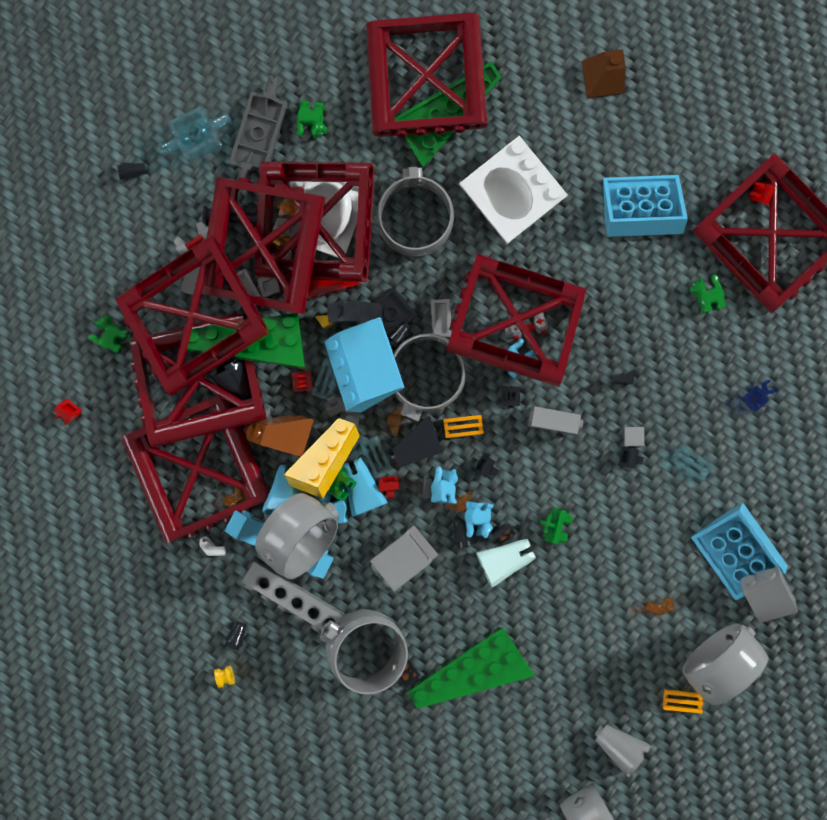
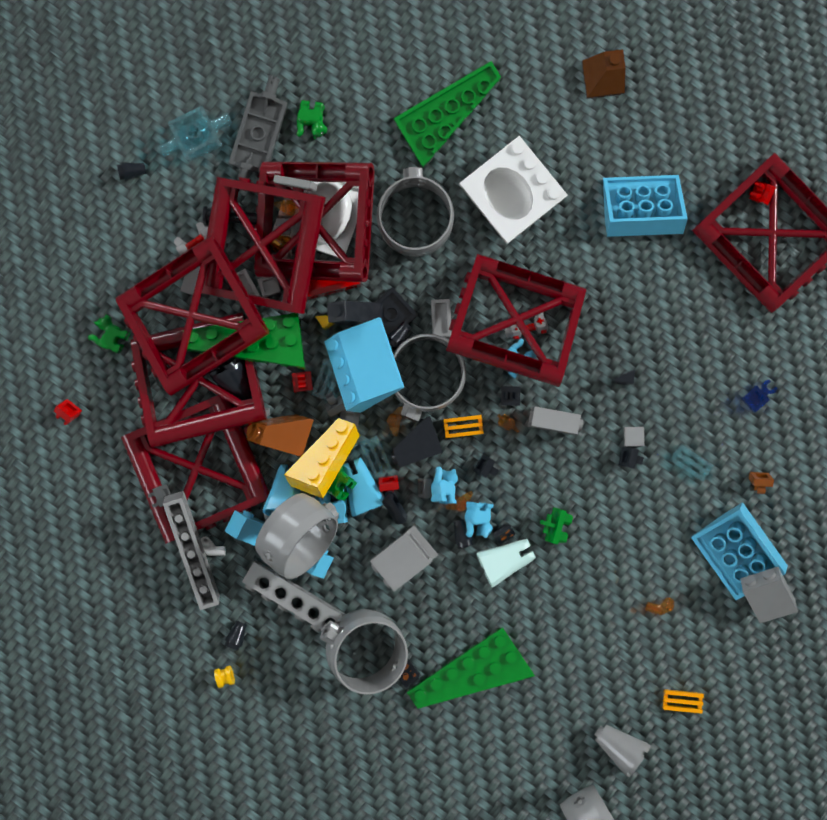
(159, 492): none -> dark grey tile
(191, 550): none -> light grey brick
(234, 498): clear orange arm -> none
(293, 182): none -> light grey tile
(394, 507): none -> black bar
(468, 33): dark red piece -> none
(507, 422): none -> clear orange piece
(712, 296): green animal -> none
(725, 666): light grey cylinder -> none
(761, 481): none -> dark orange tile

